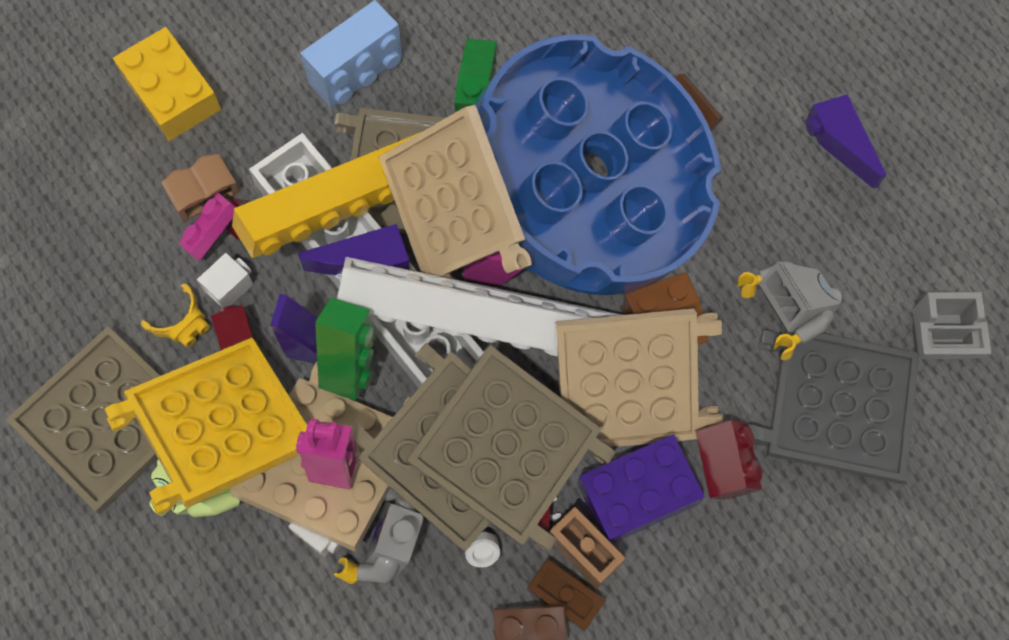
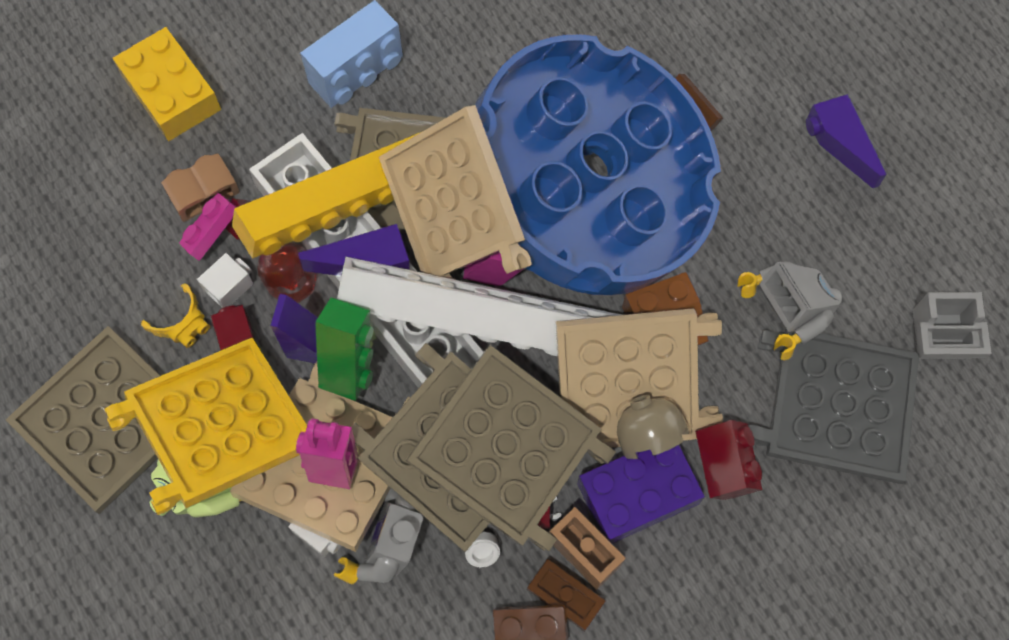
(285, 271): none -> clear red piece
(474, 71): green slope -> none
(650, 426): none -> dark tan cylinder

